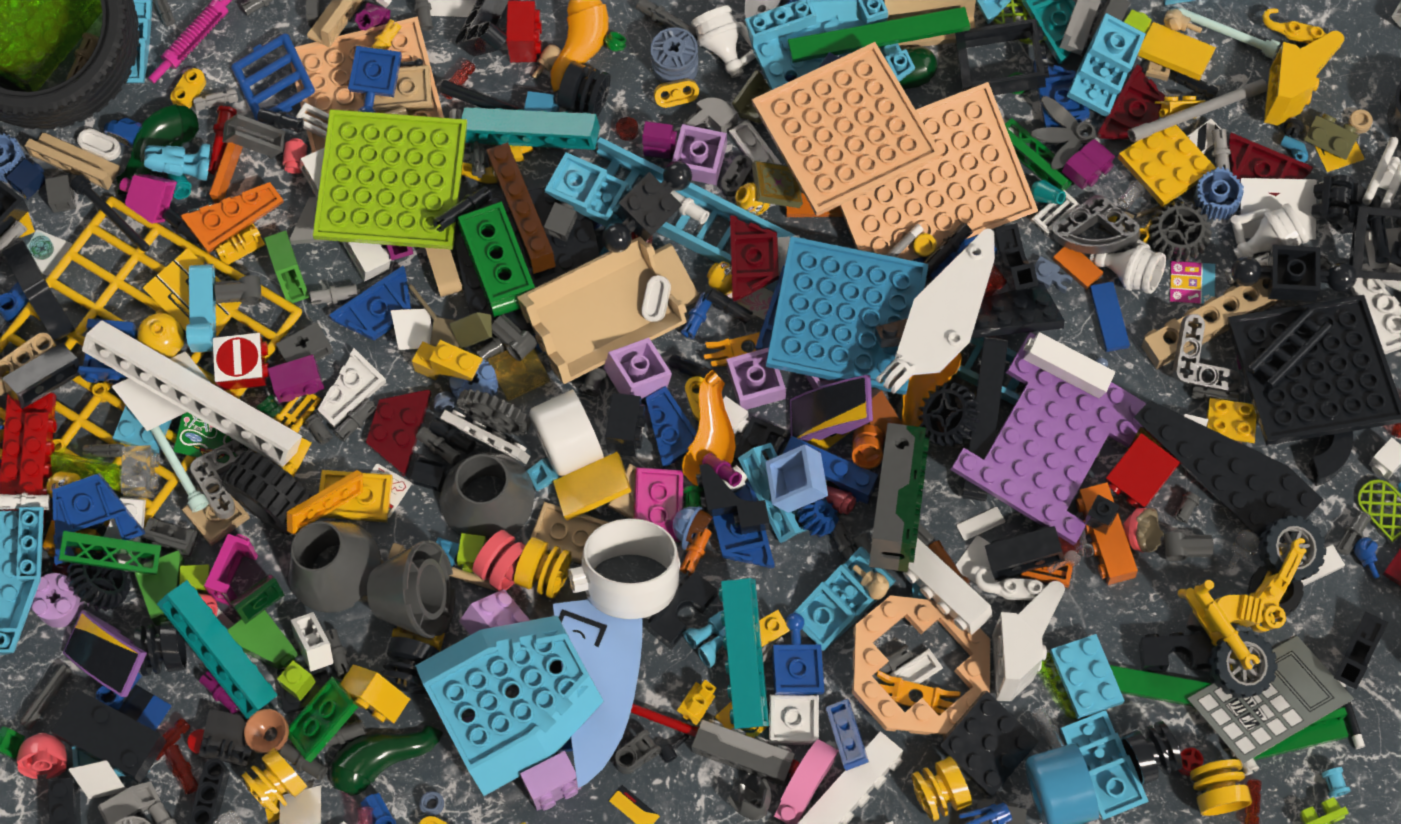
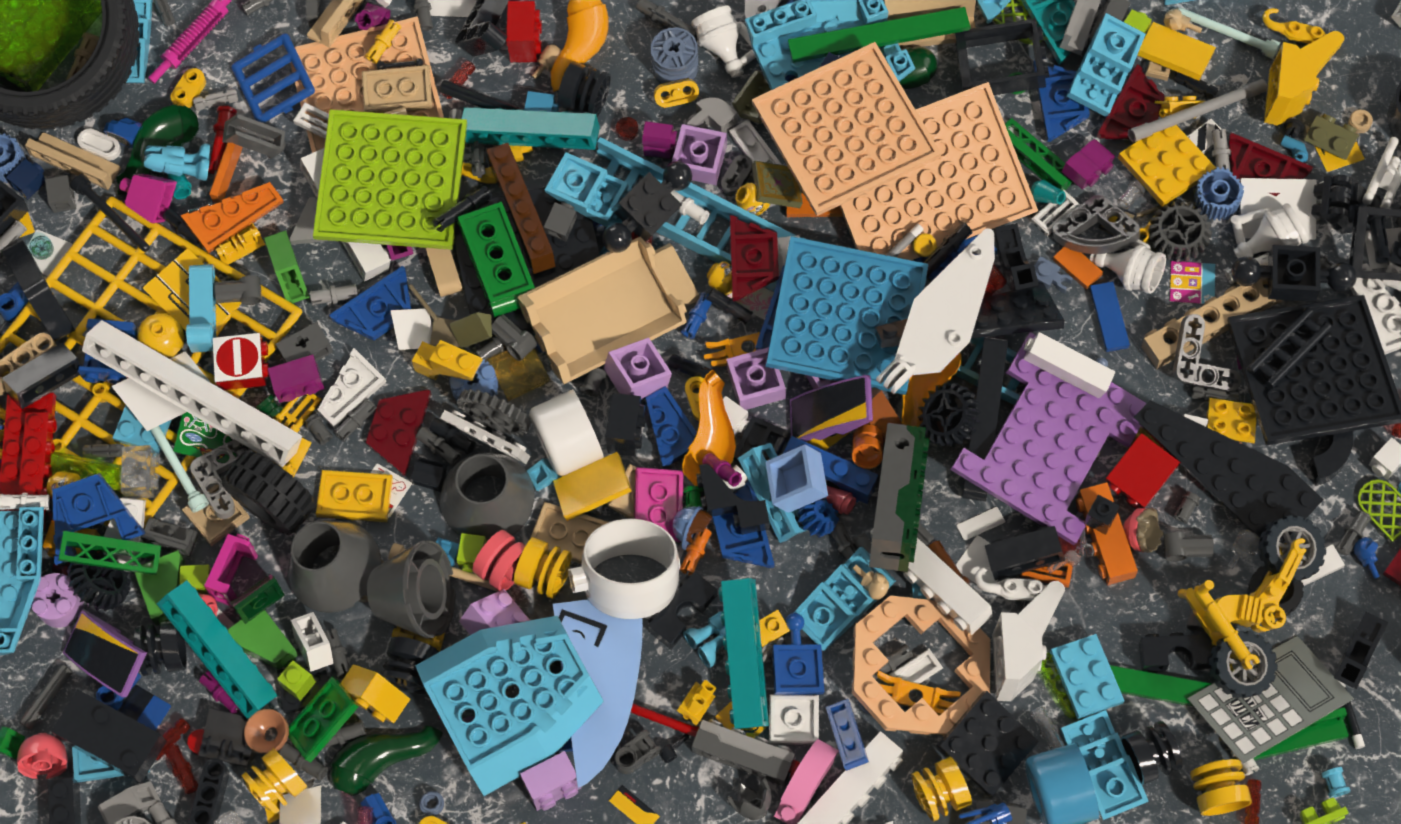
(97, 779): white sticker -> none
(280, 120): black pin -> none
(293, 152): coral brick -> none
(324, 502): light orange tile -> none
(374, 74): blue plate -> none
(444, 401): sand blue plate -> none
(615, 41): green plate -> none
(656, 298): white tile -> none
(1069, 134): dark grey plant -> none
(1191, 756): red wheel -> none

